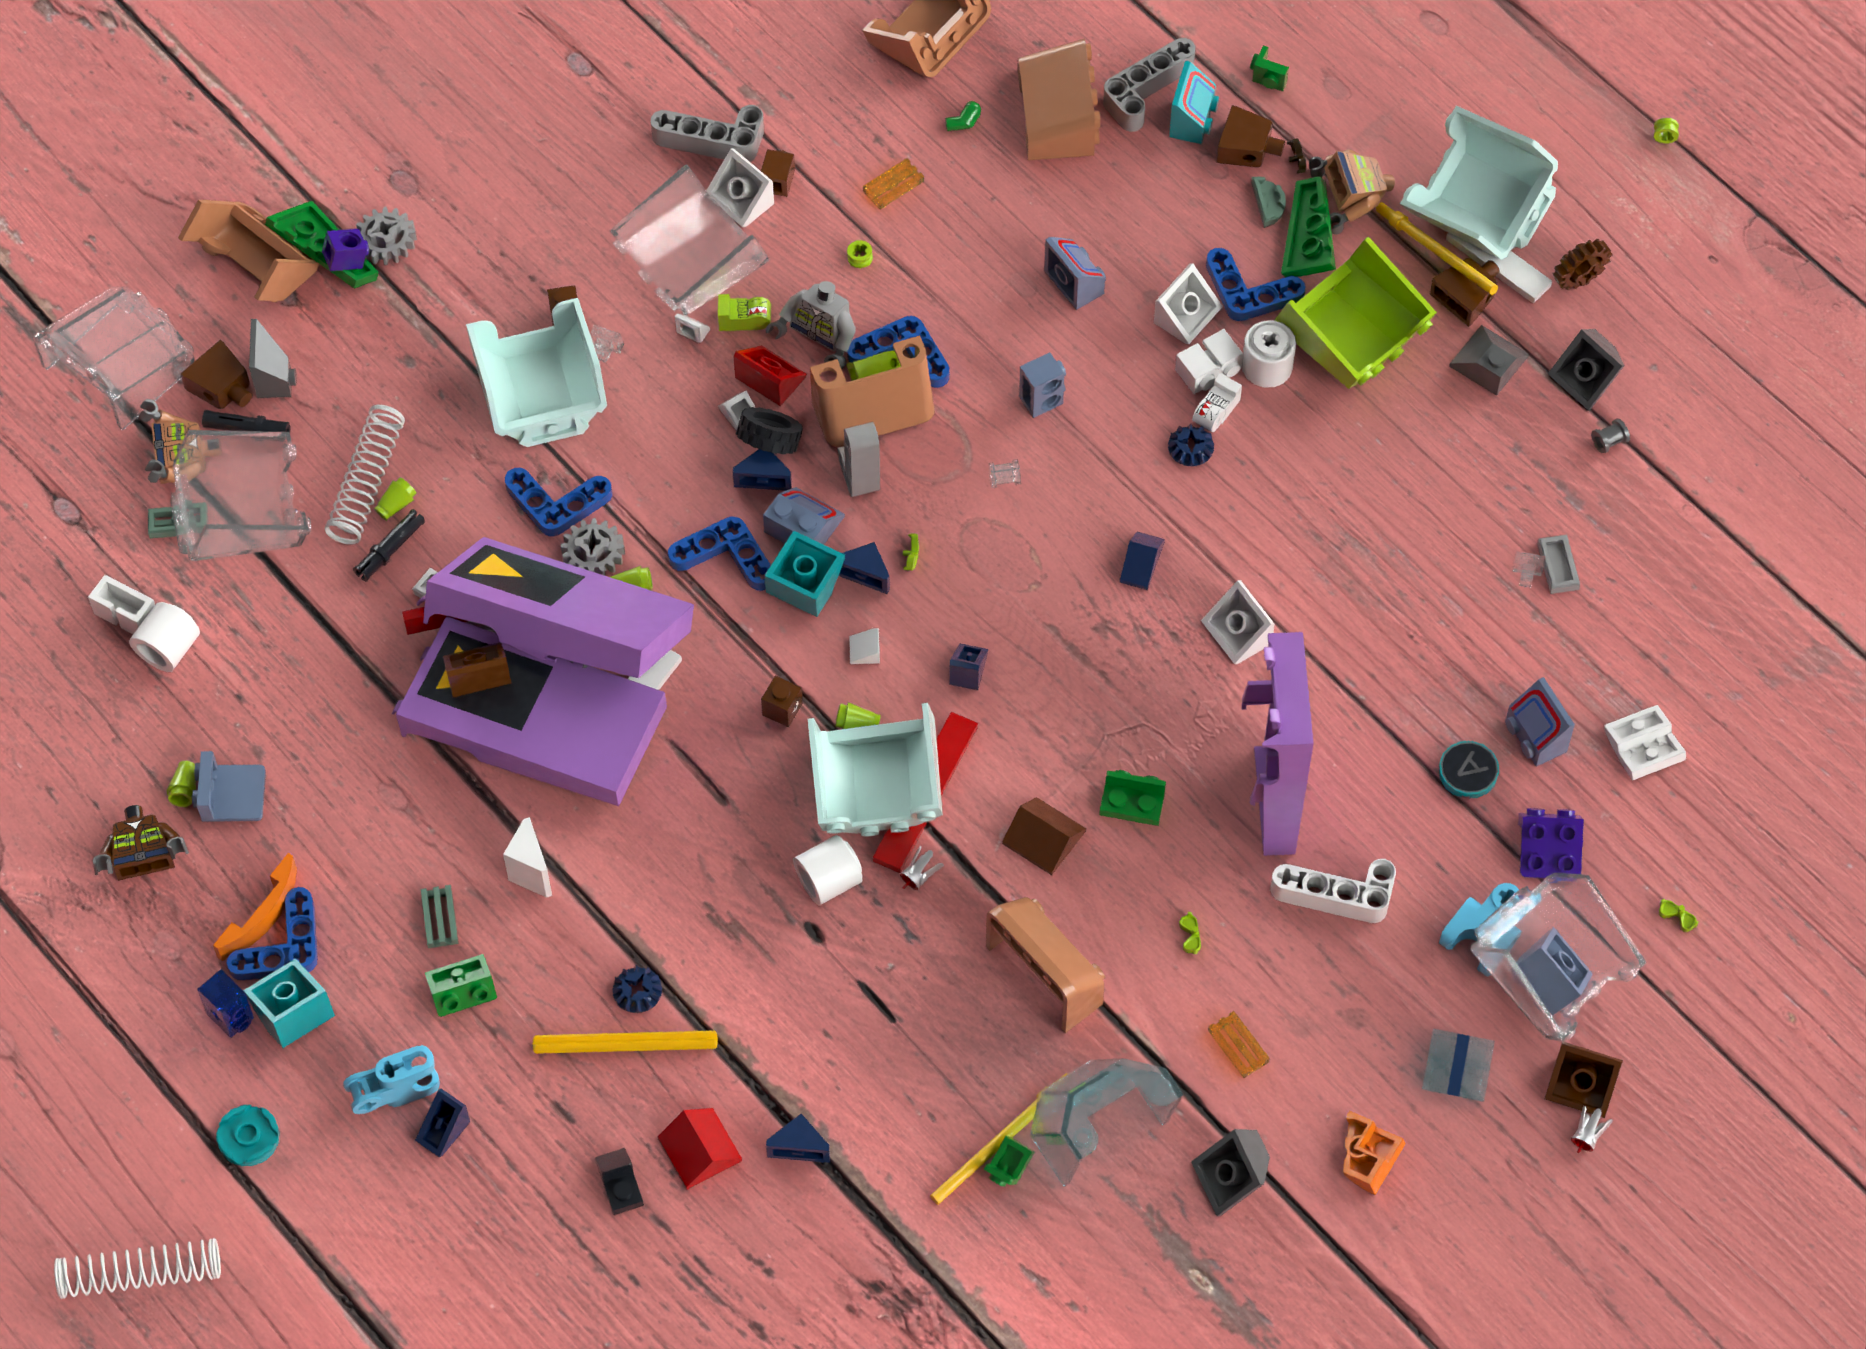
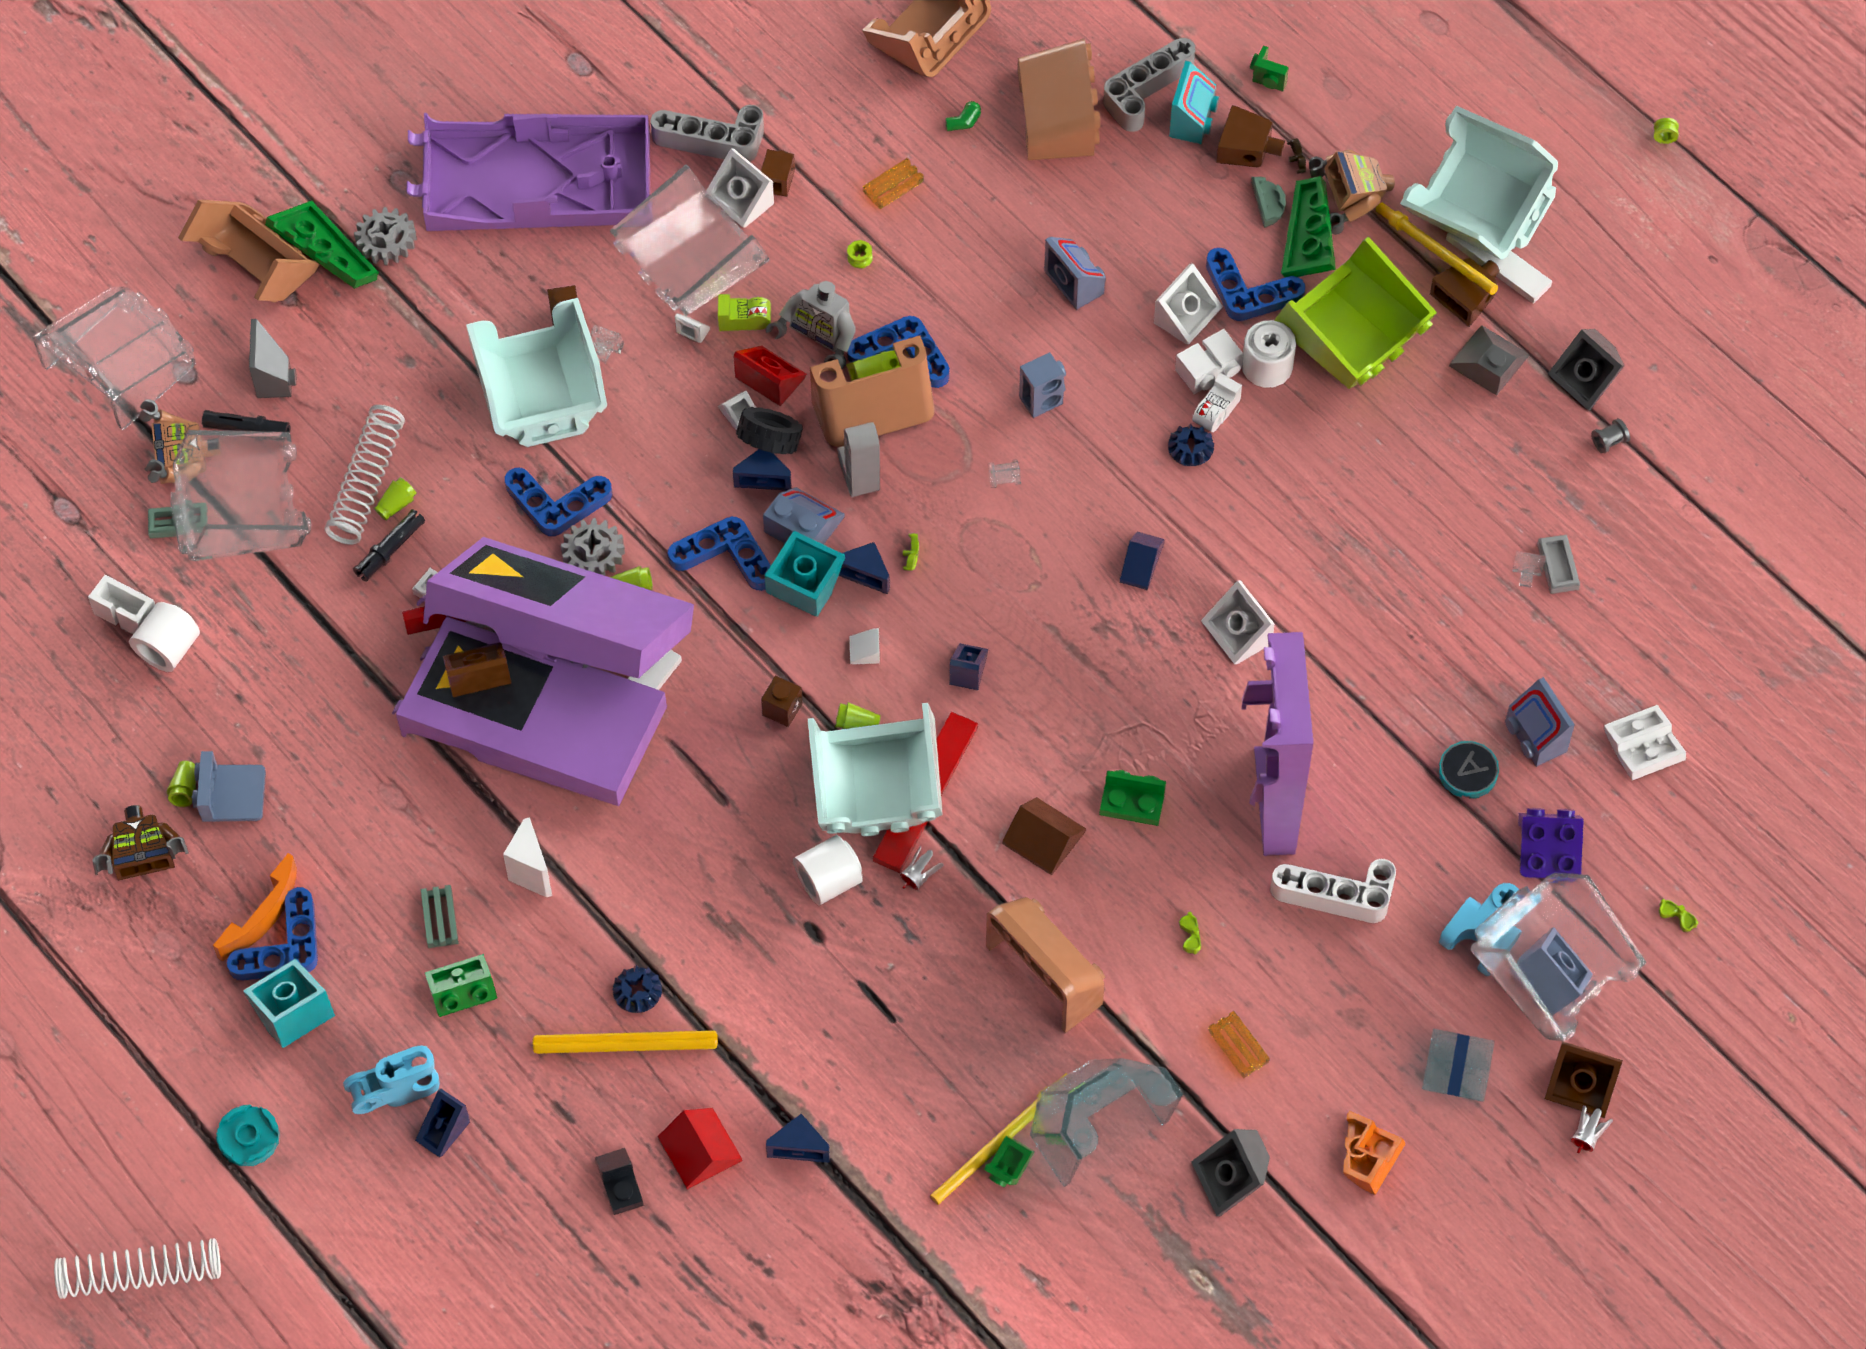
(218, 378): reddish brown torso -> none
(226, 1003): clear blue brick -> none
(345, 249): dark purple brick -> none
(532, 171): none -> medium lavender piece
(1582, 264): reddish brown gear -> none

